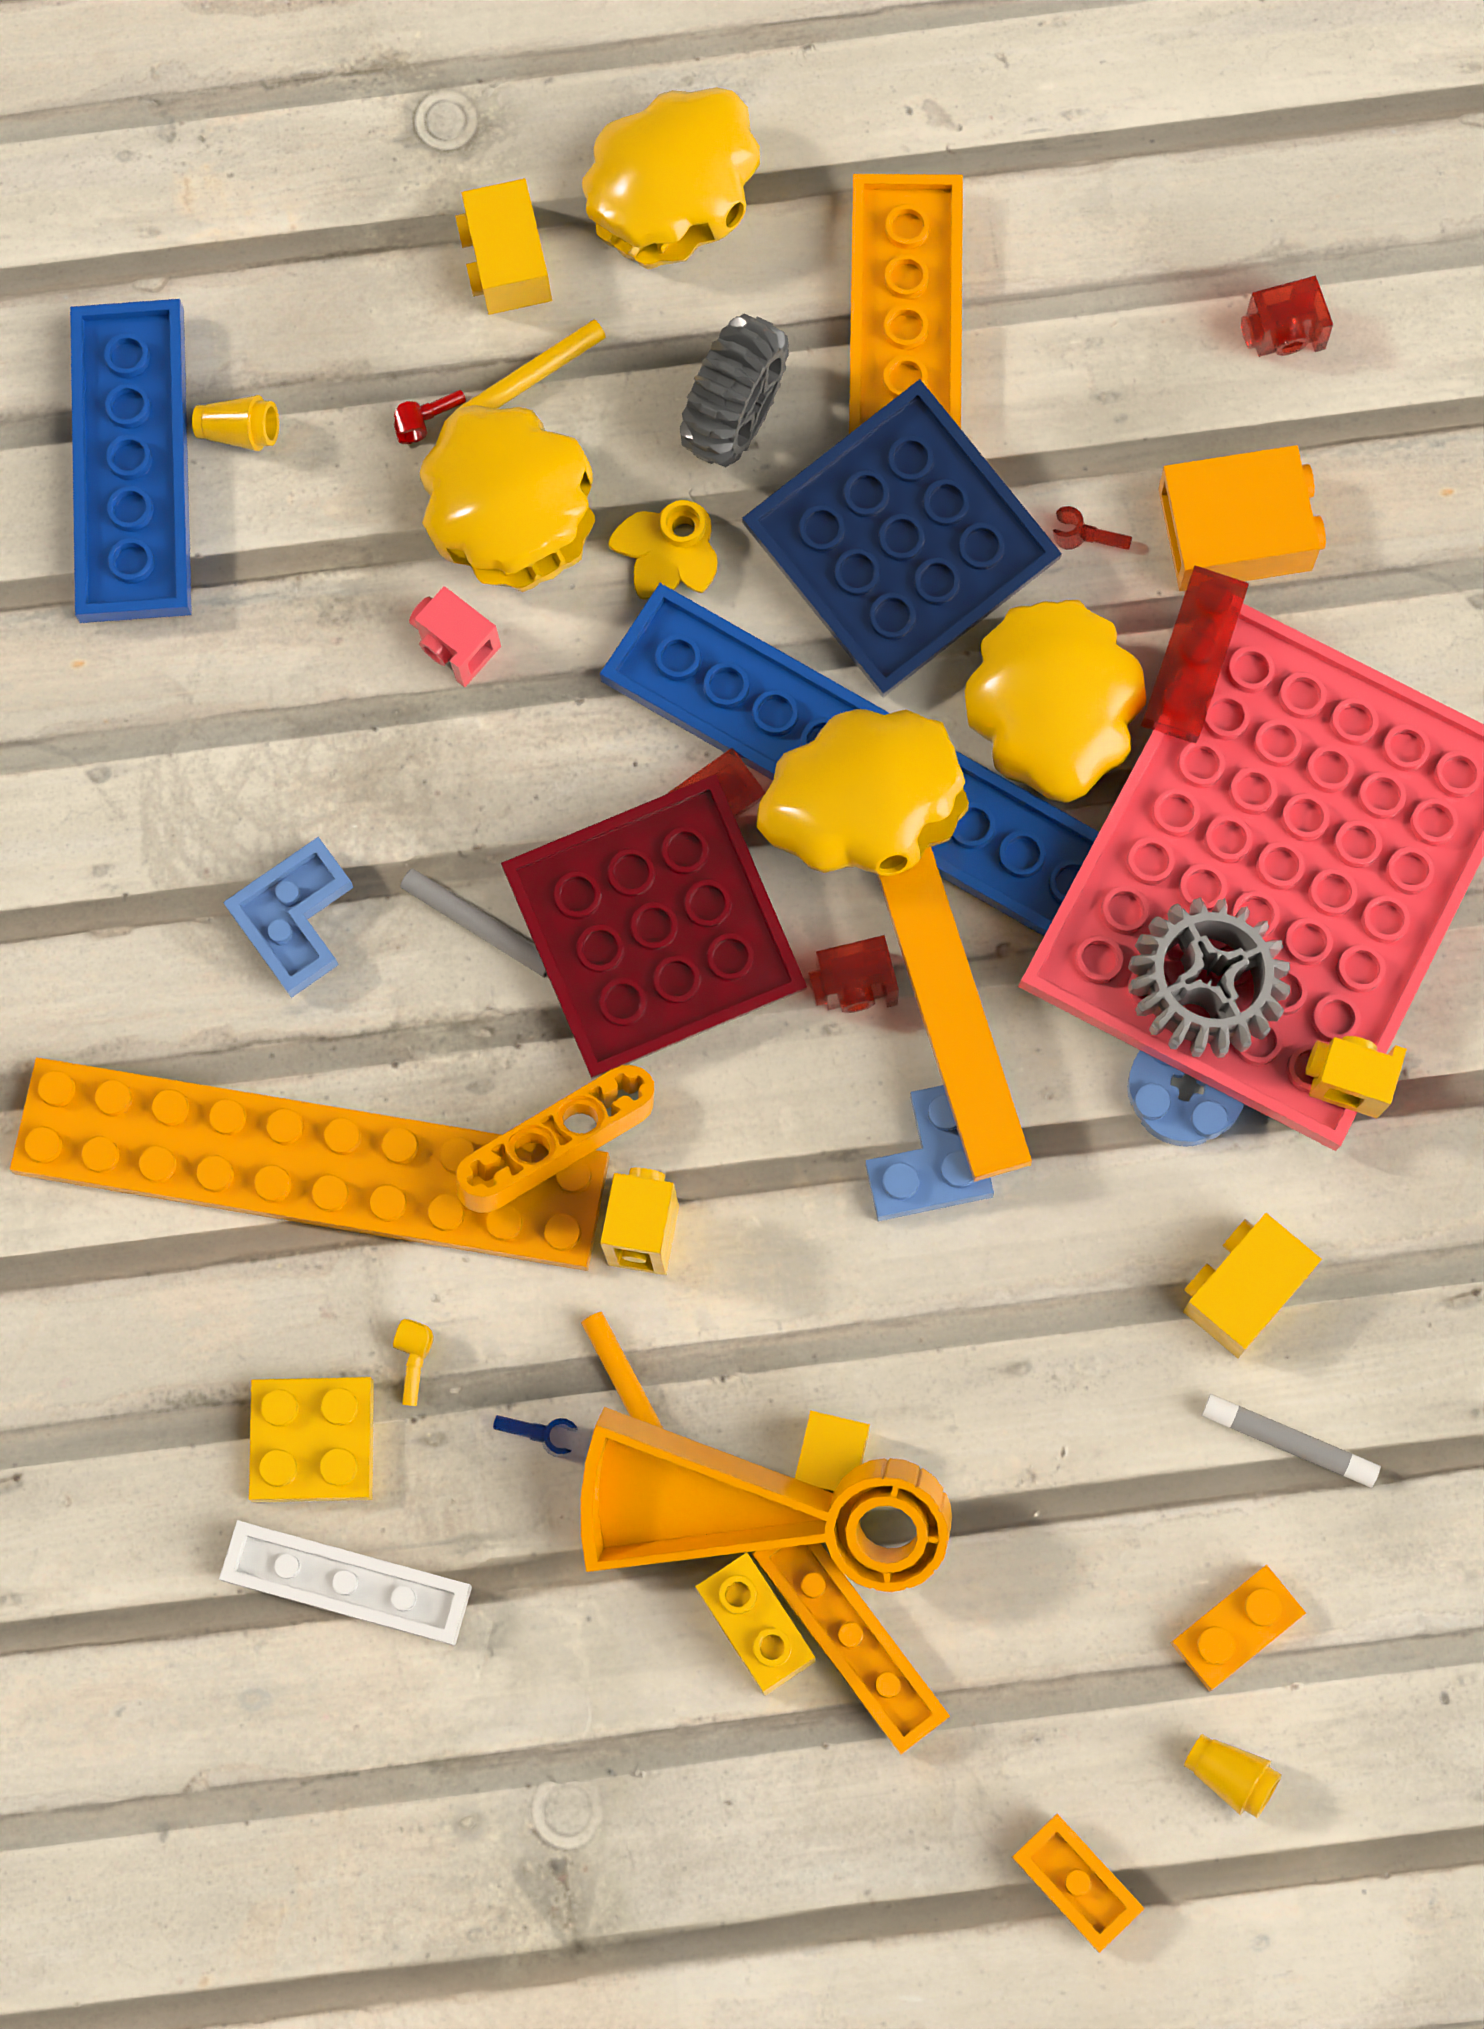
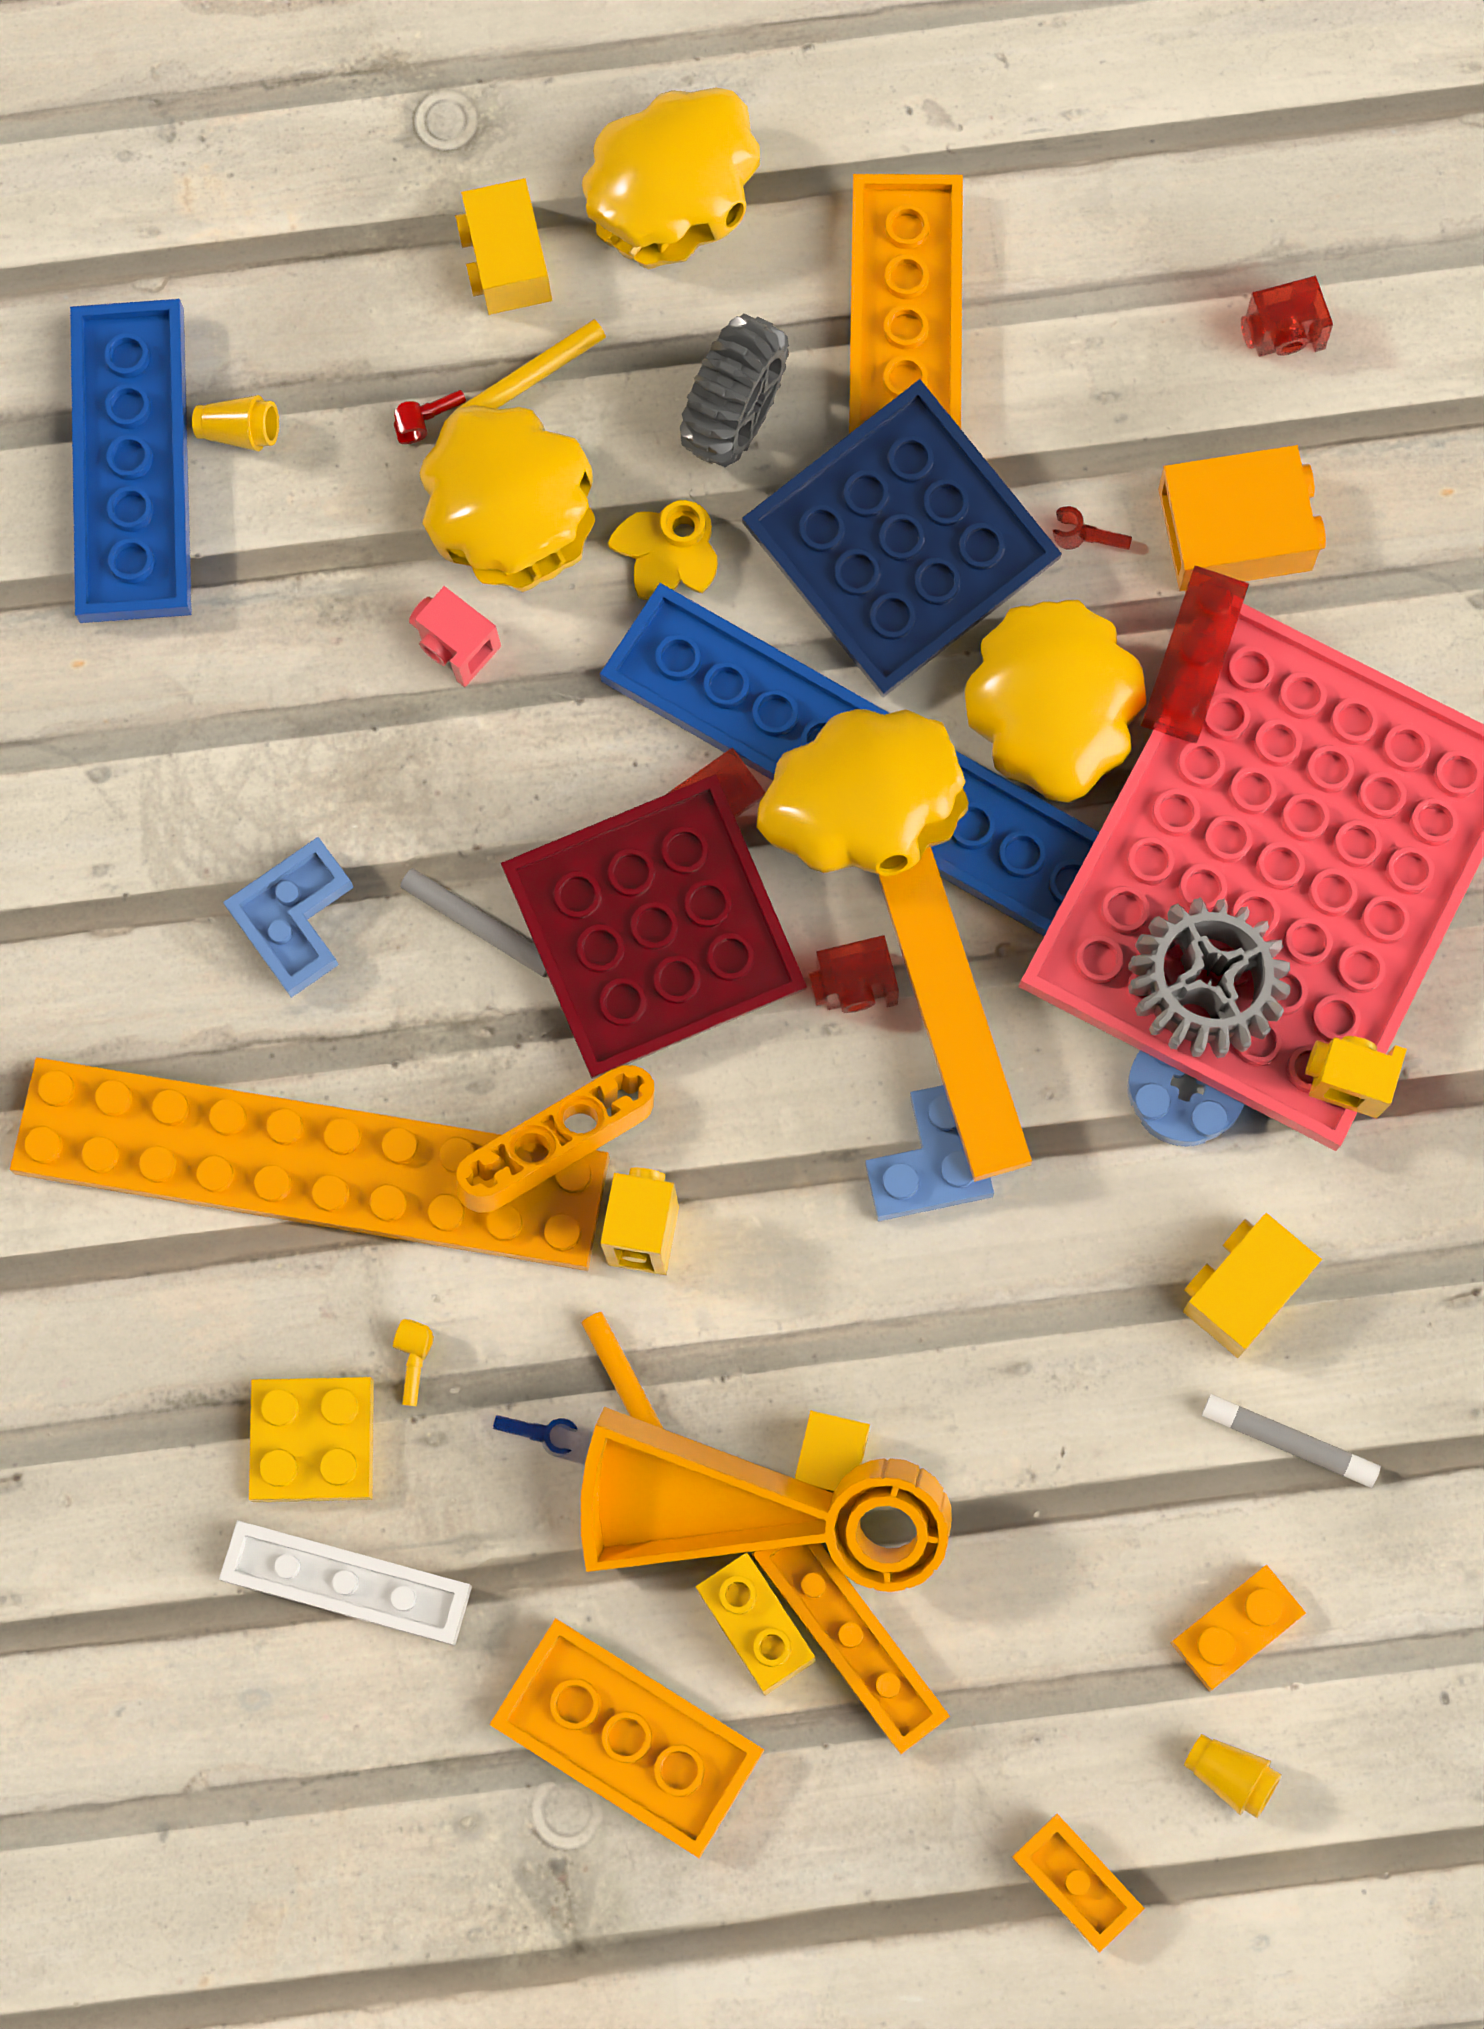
(627, 1738): none -> light orange plate

